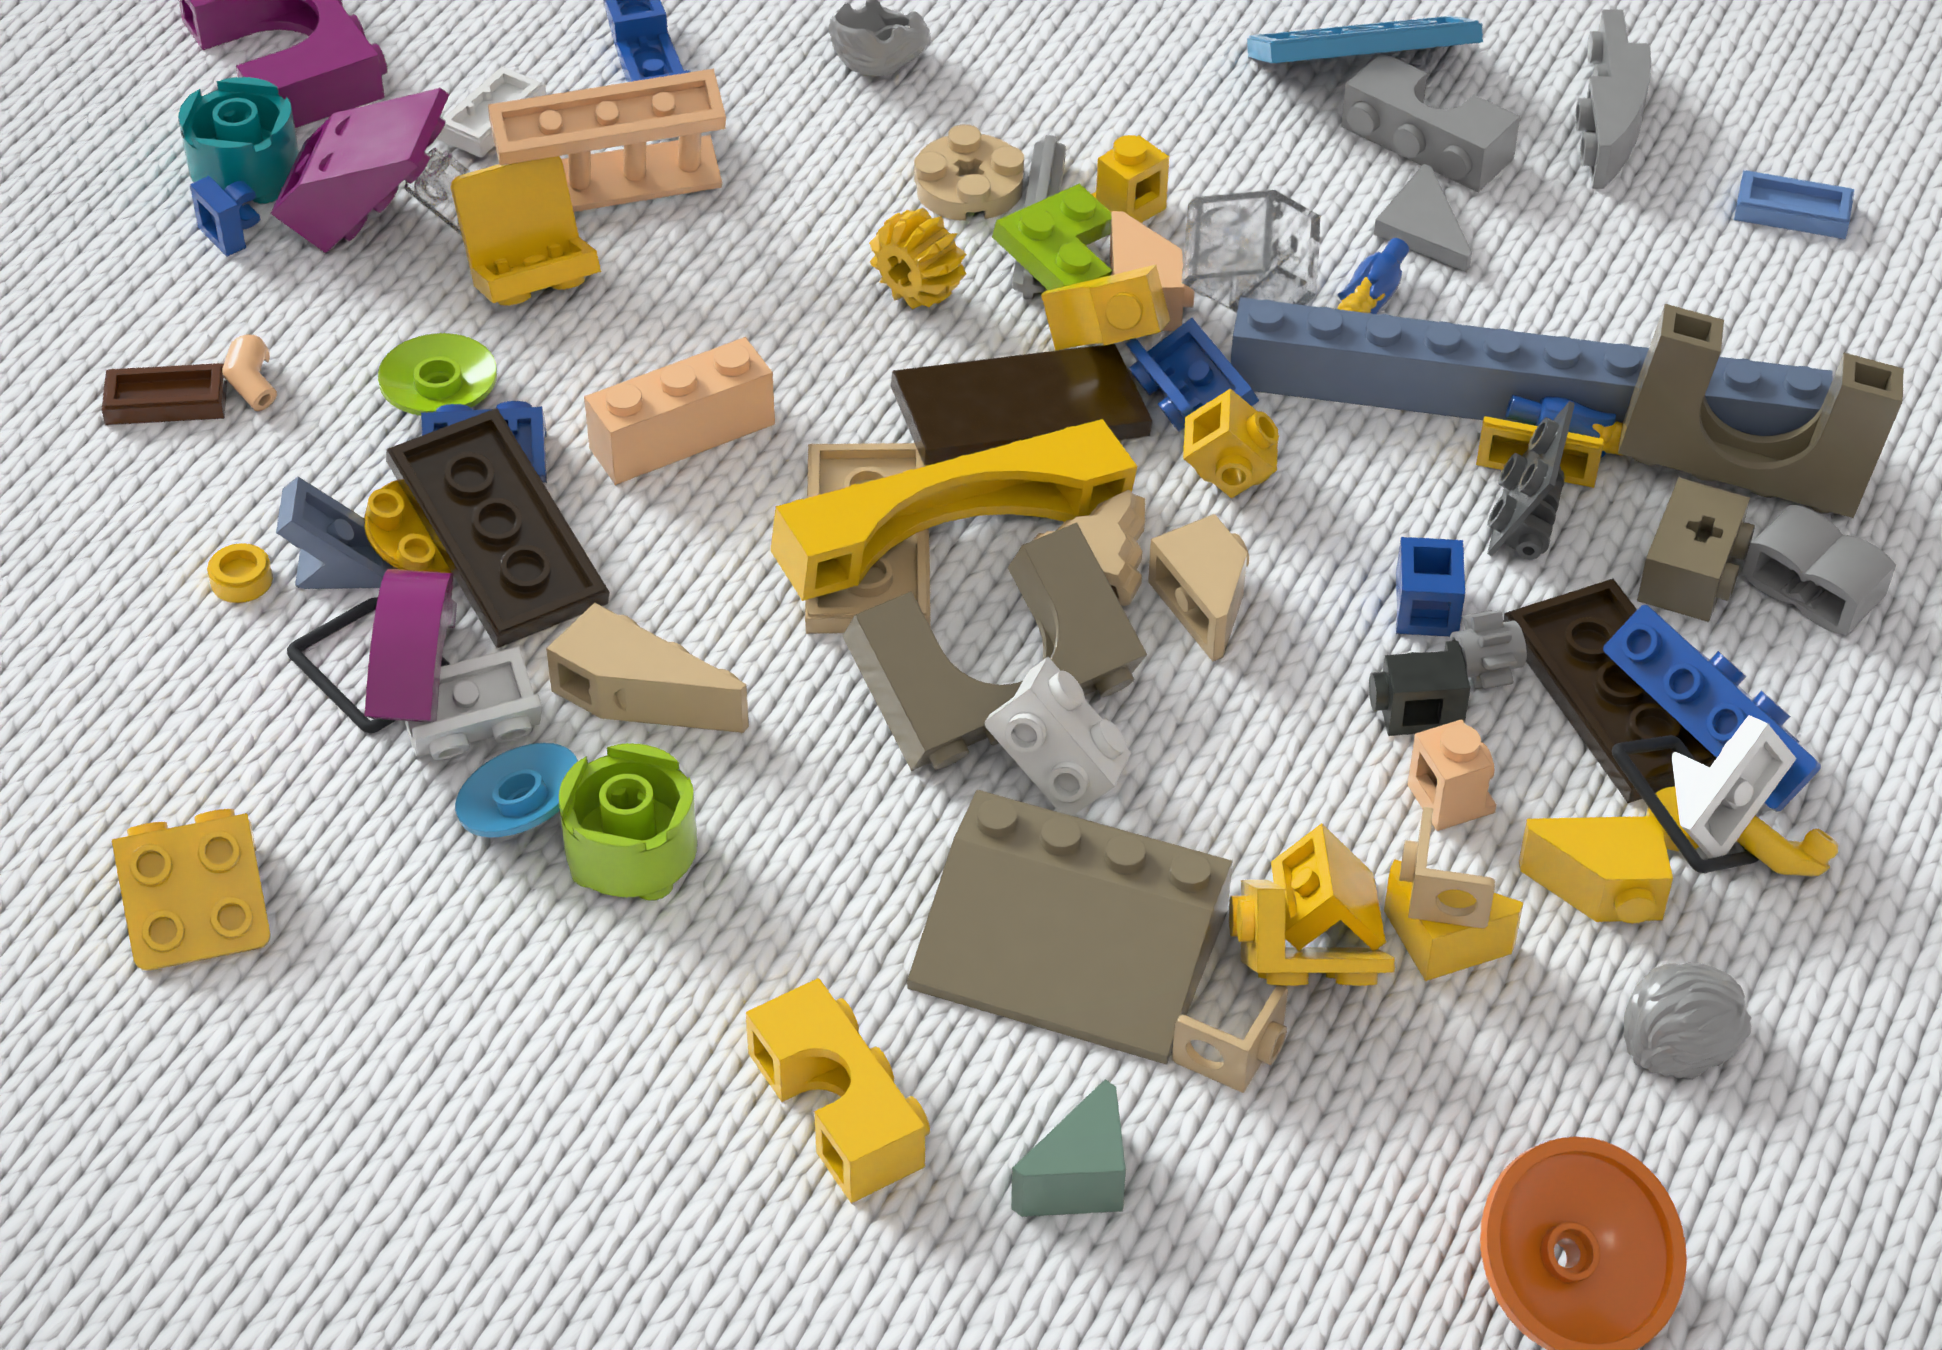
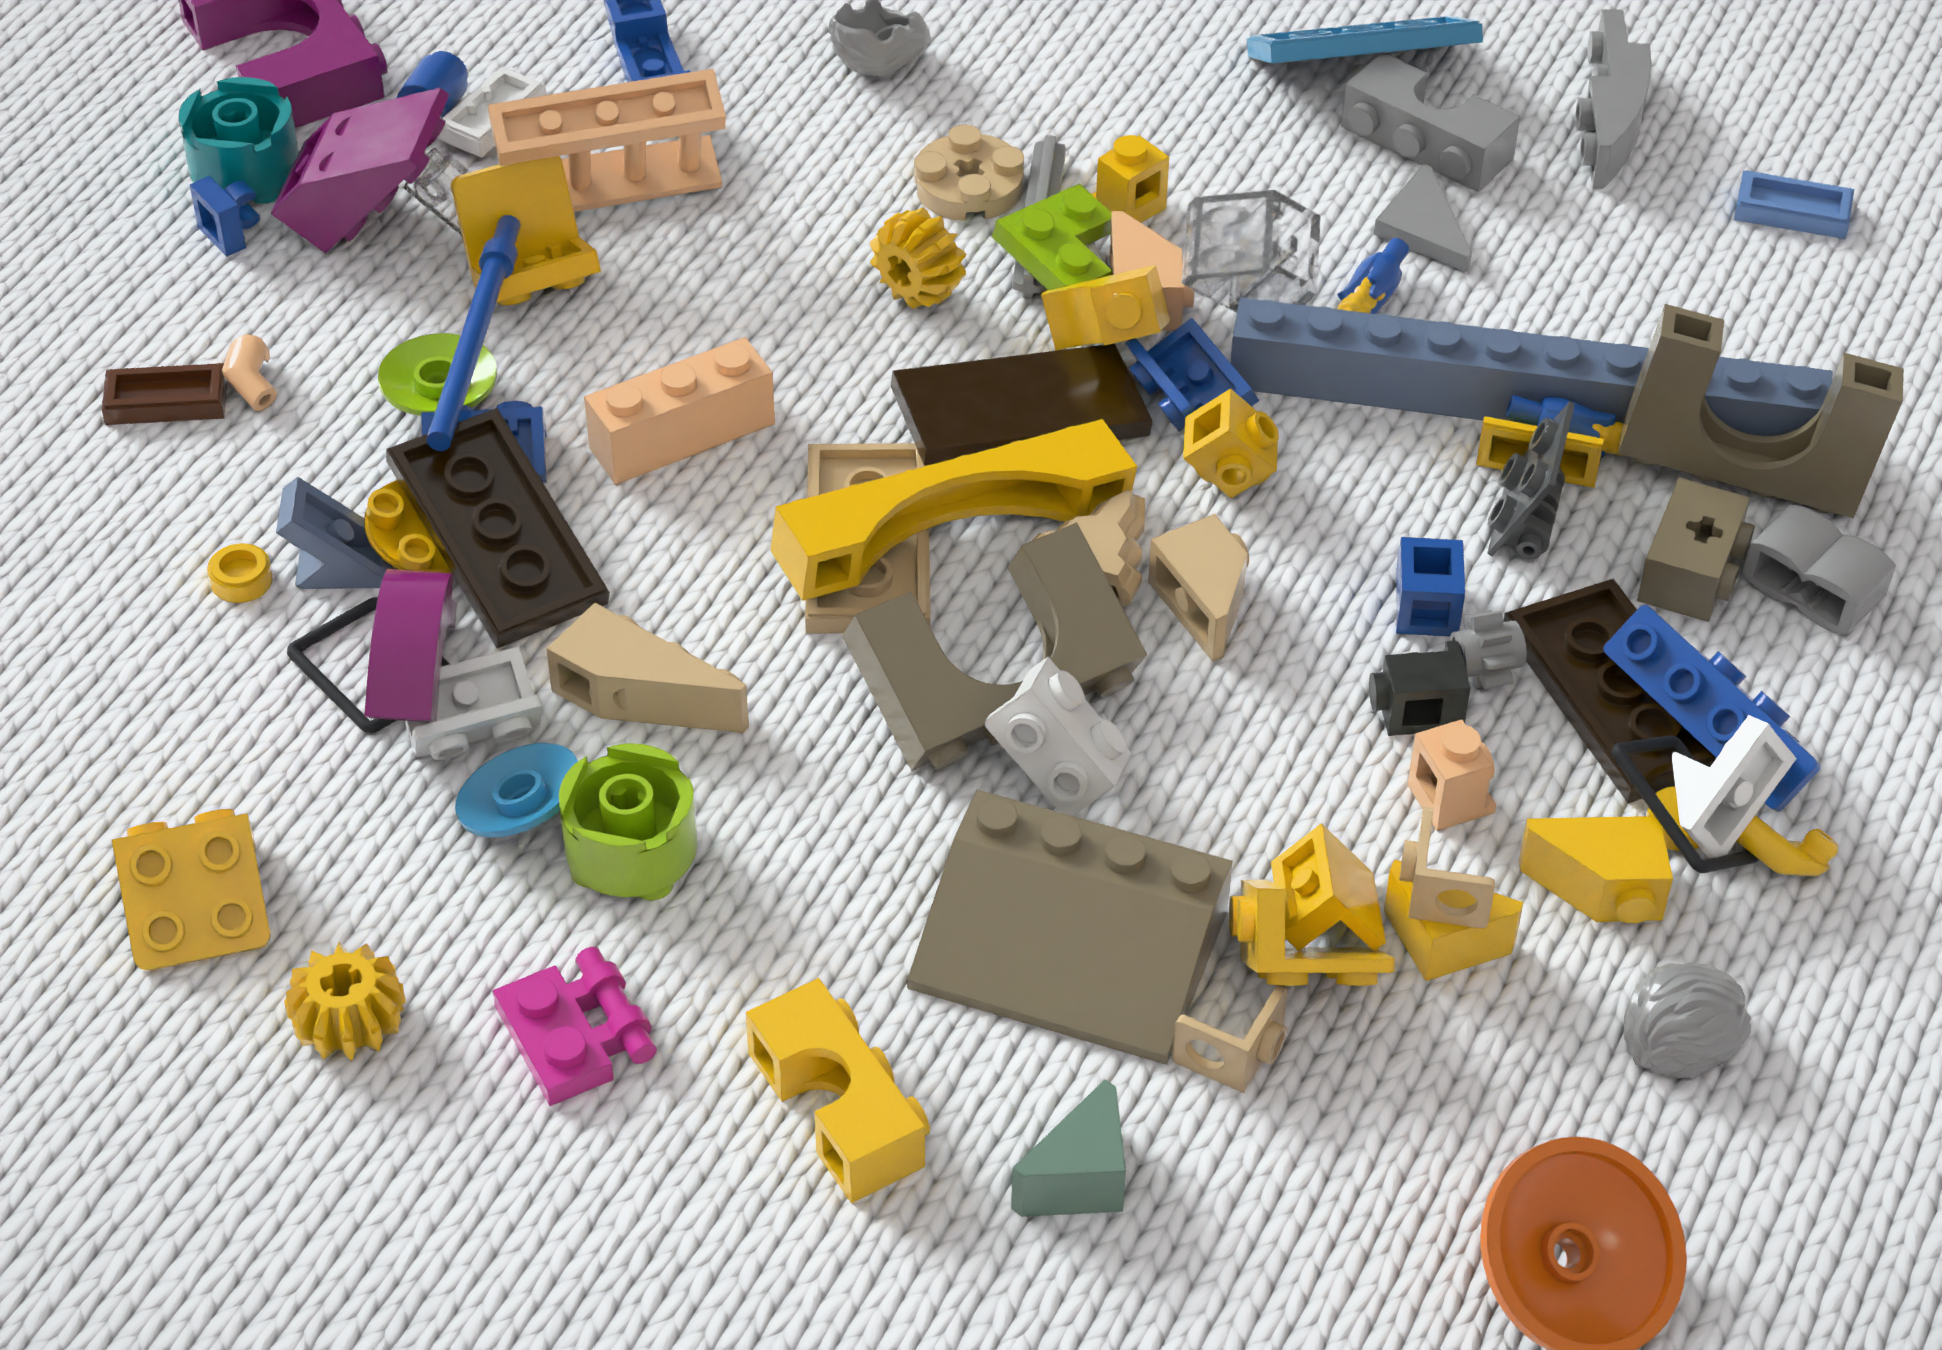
(345, 1001): none -> yellow gear
(438, 71): none -> blue brick
(496, 264): none -> blue bar
(555, 1035): none -> dark pink plate

